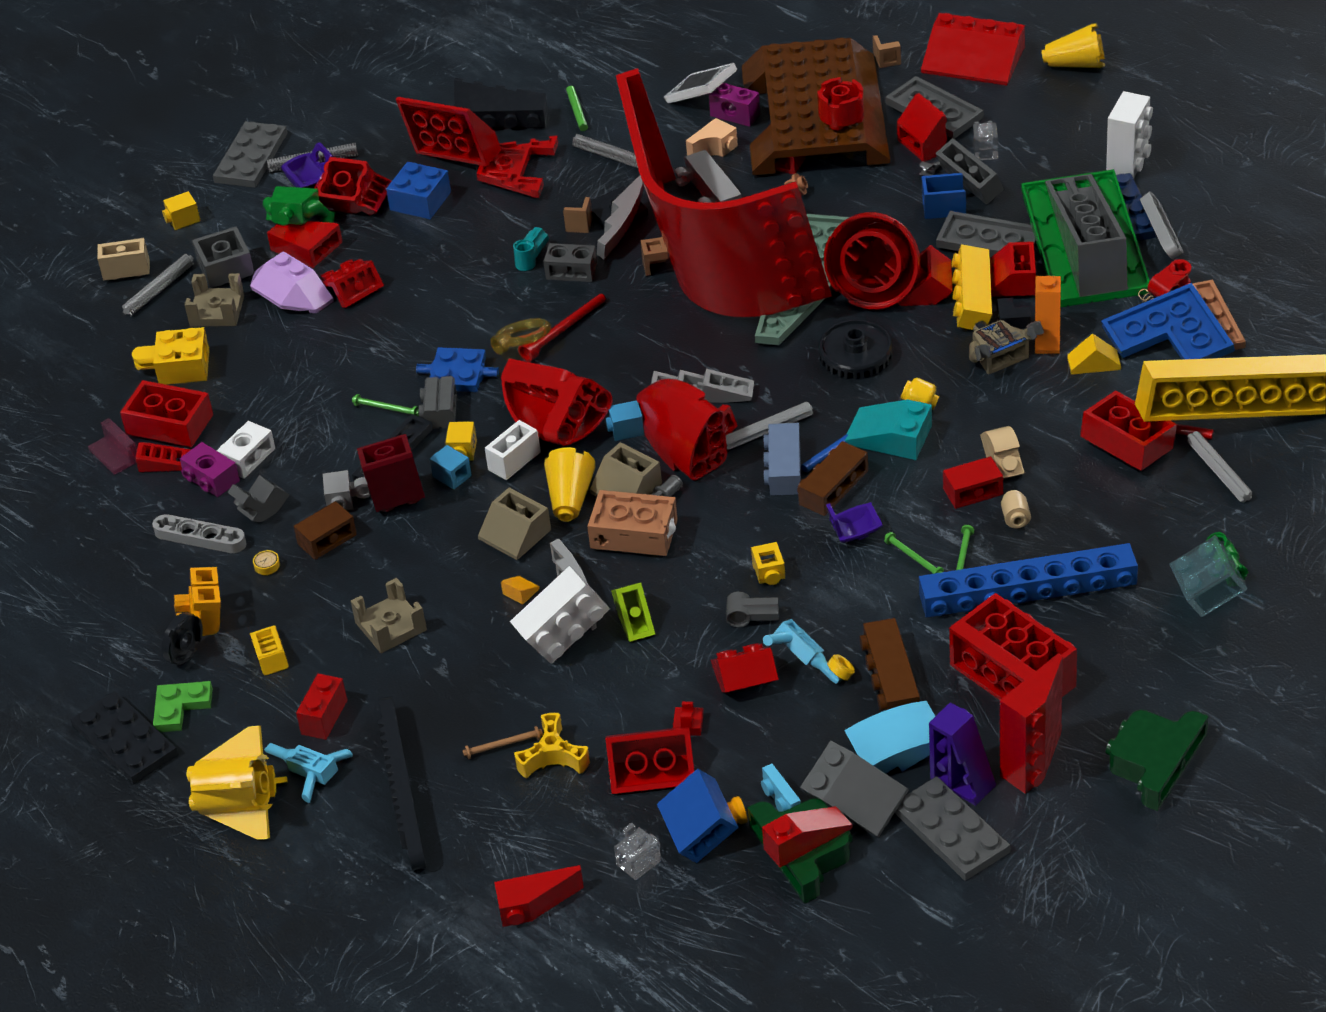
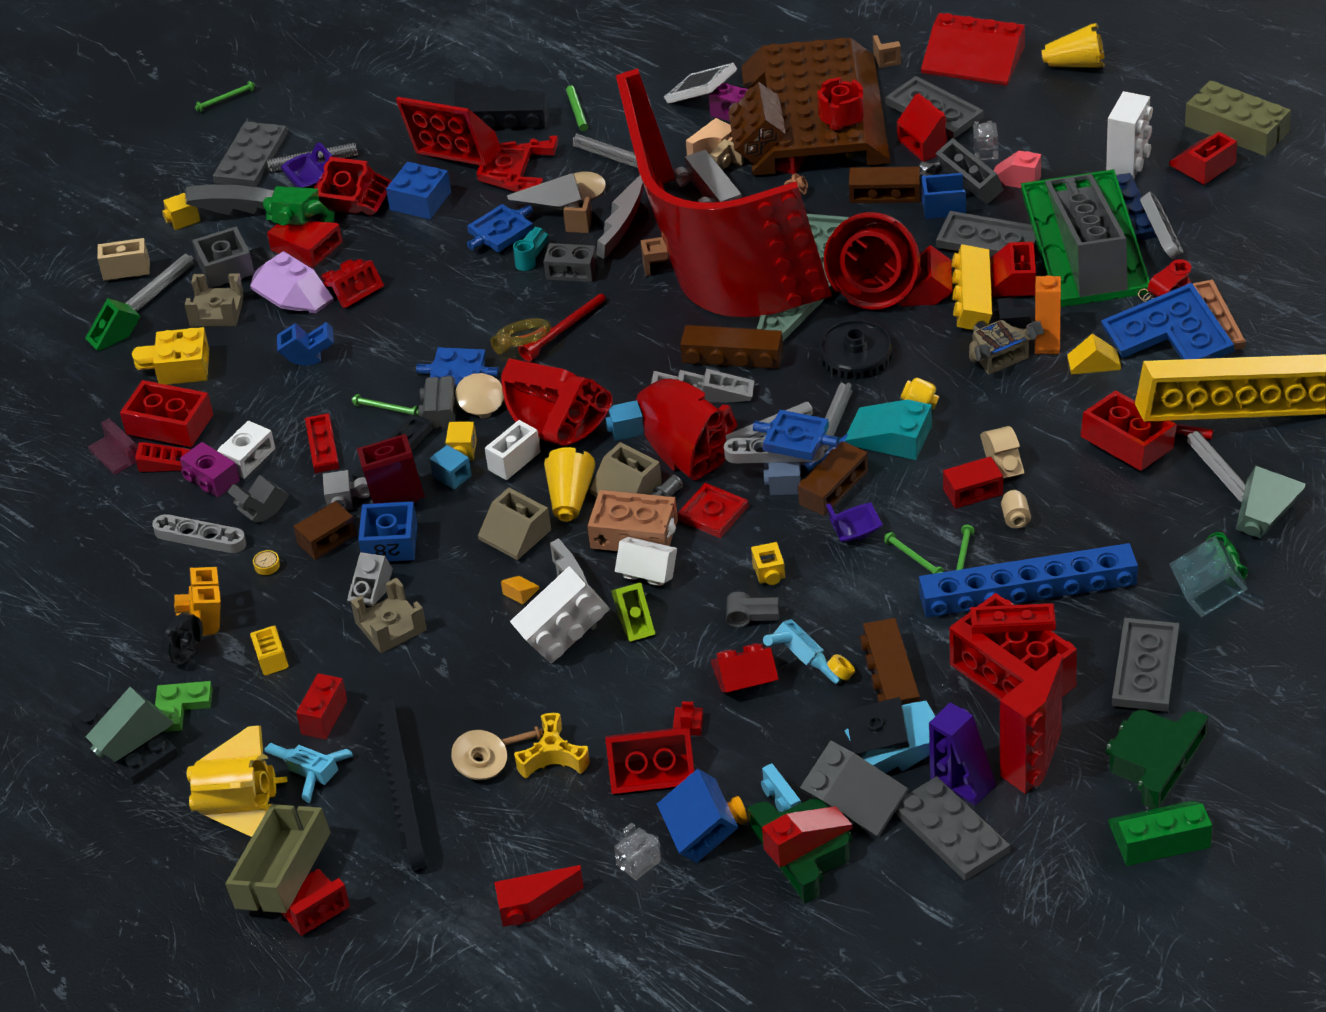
(112, 324): none -> green slope
(127, 726): none -> sand green slope
(226, 197): none -> dark grey slope
(250, 86): none -> bright green axle
(278, 858): none -> olive piece
(303, 347): none -> blue brick
(316, 902): none -> red bracket
(322, 443): none -> red tile
(370, 578): none -> light grey slope
(389, 530): none -> blue brick
(479, 394): none -> tan dish
(479, 745): none -> tan dish
(500, 227): none -> blue plate
(552, 194): none -> light grey slope
(590, 184): none -> tan dish
(645, 560): none -> white brick
(712, 510): none -> red tile
(725, 153): none -> tan bracket
(732, 346): none -> reddish brown brick
(752, 456): none -> light grey beam
(756, 122): none -> reddish brown brick
(795, 434): none -> blue plate
(837, 408): none -> light grey axle
(877, 728): none -> black plate
(884, 185): none -> reddish brown brick
(1012, 618): none -> red tile
(1019, 169): none -> coral slope
(1145, 664): none -> dark grey plate
(1162, 832): none -> green slope
(1207, 157): none -> red slope
(1245, 118): none -> olive piece
(1266, 500): none -> sand green slope

